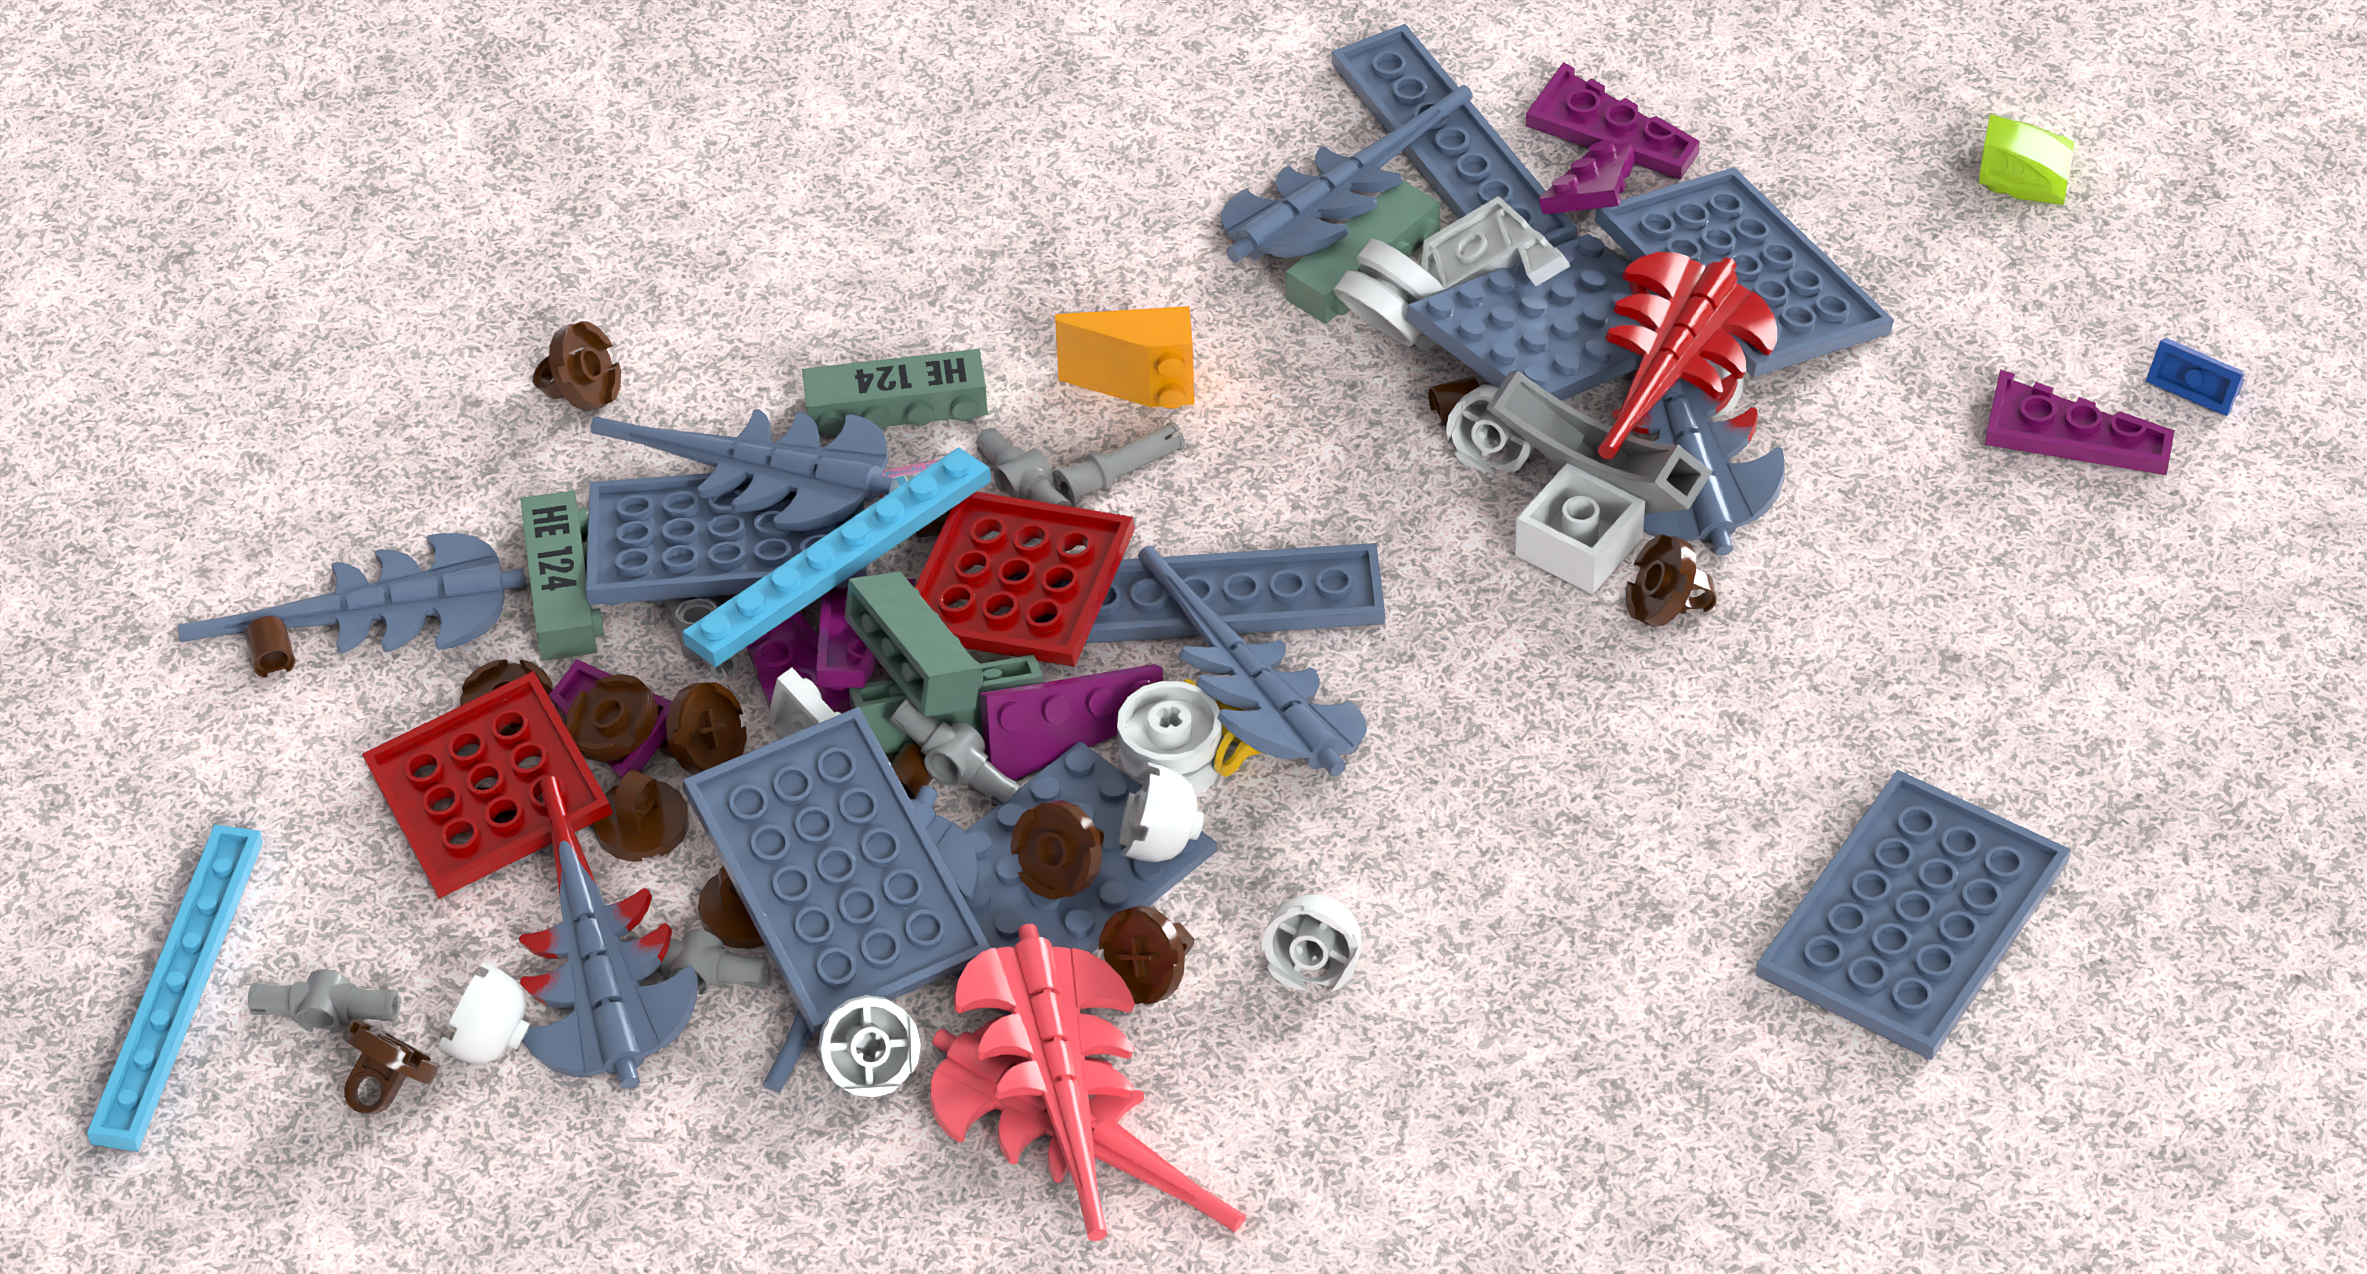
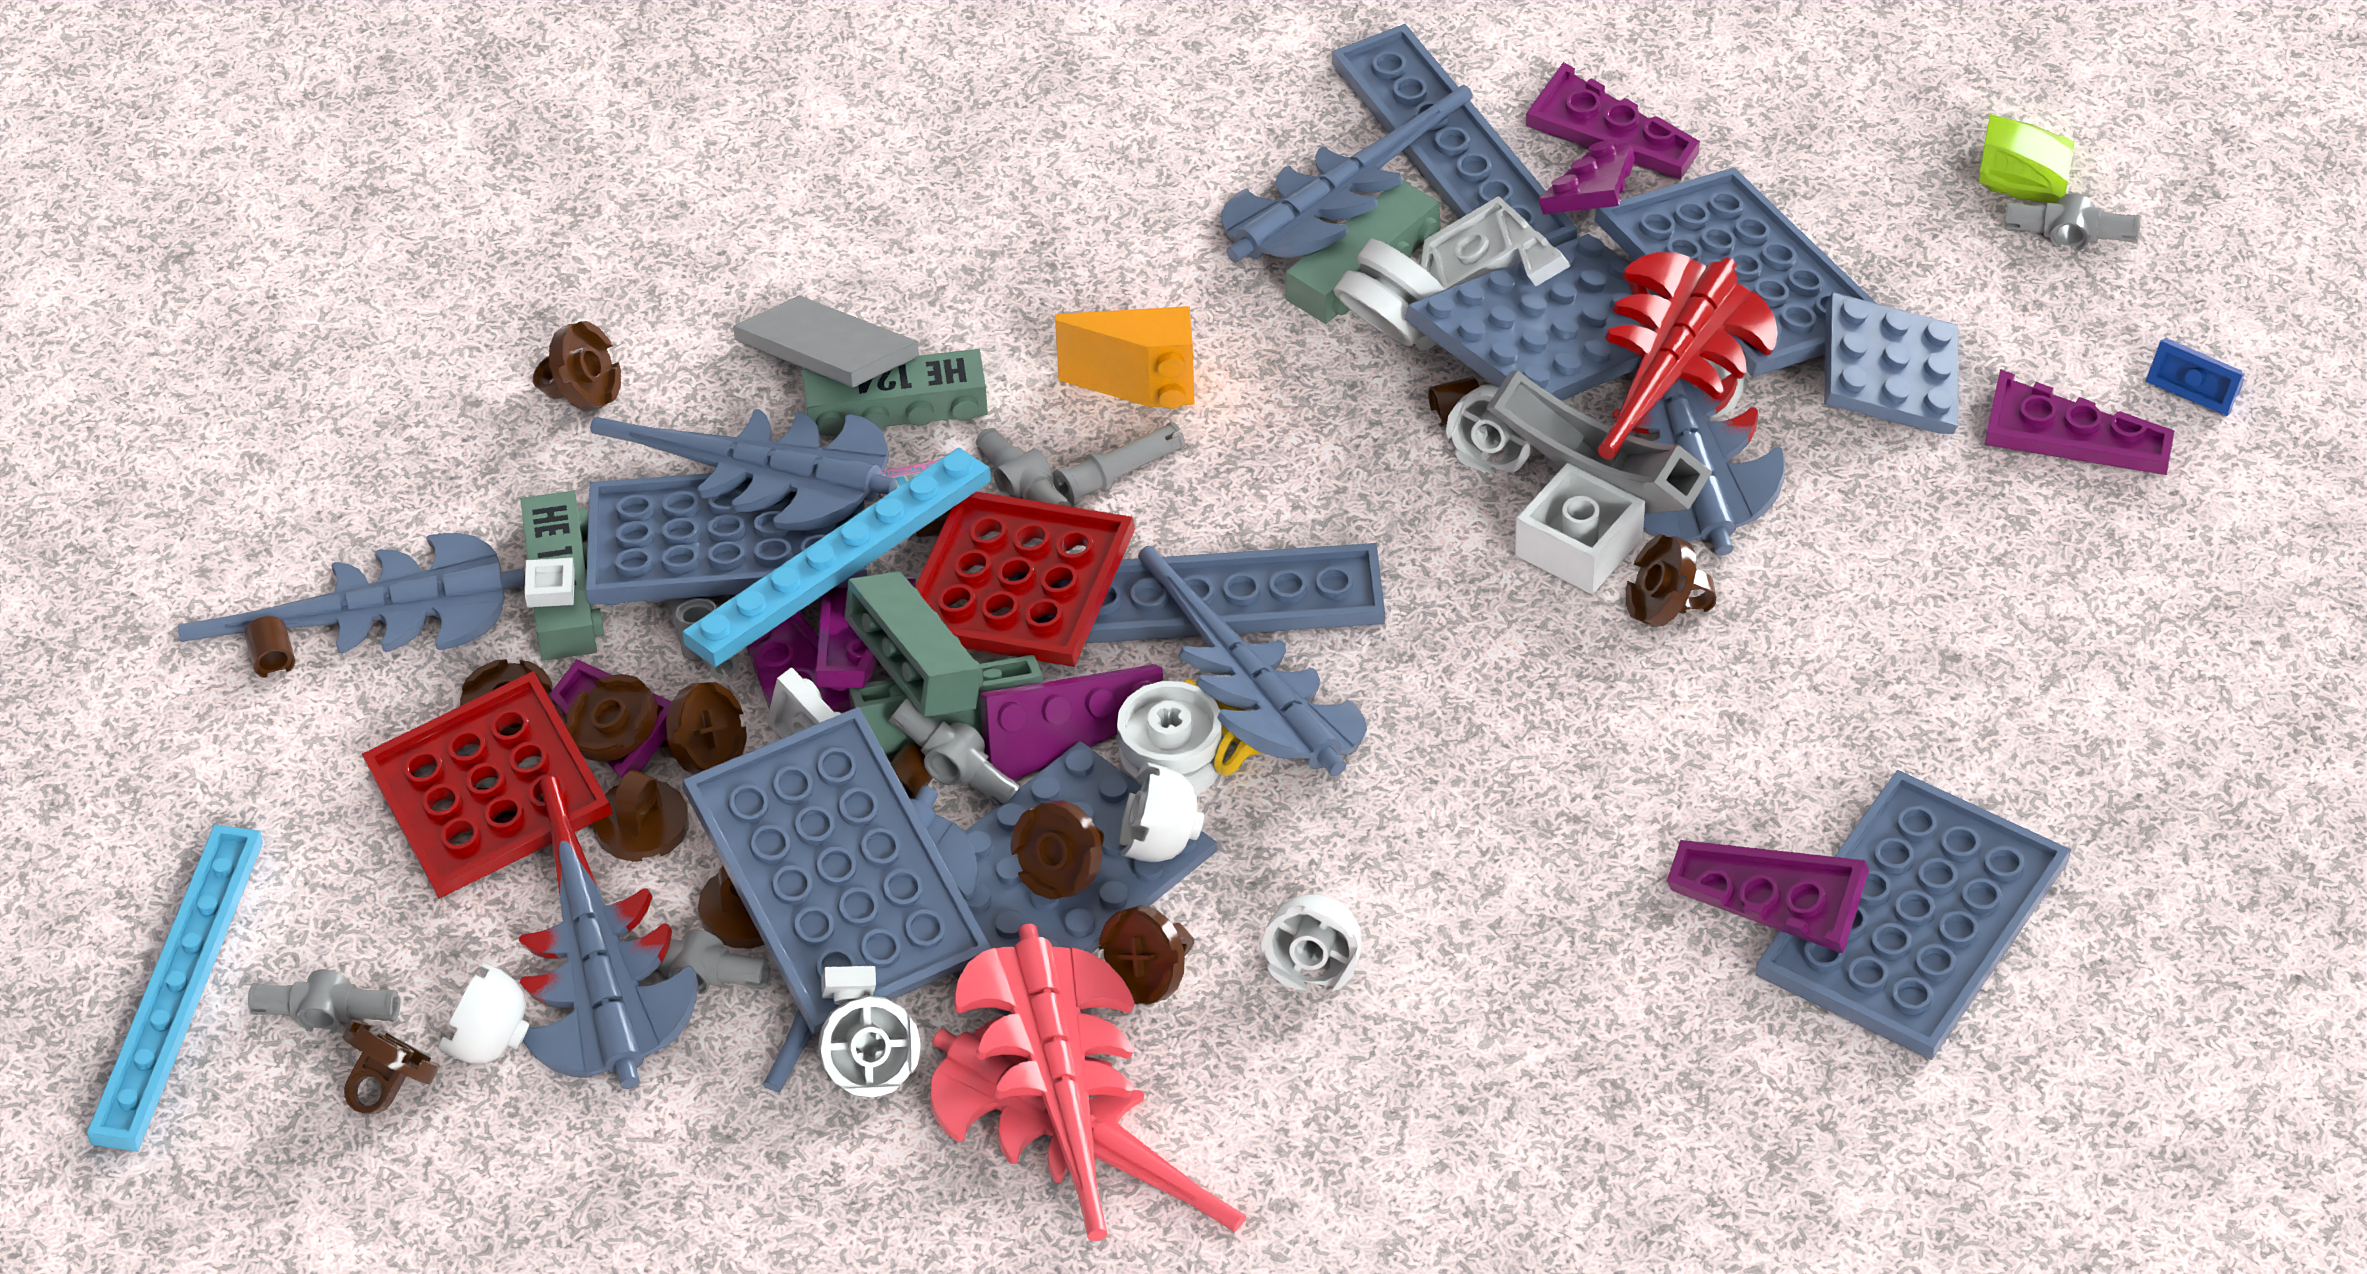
(549, 582): none -> white plate
(826, 341): none -> light grey tile
(848, 983): none -> white plate
(1780, 889): none -> magenta wing
(1891, 364): none -> plate
(2072, 222): none -> light grey pin

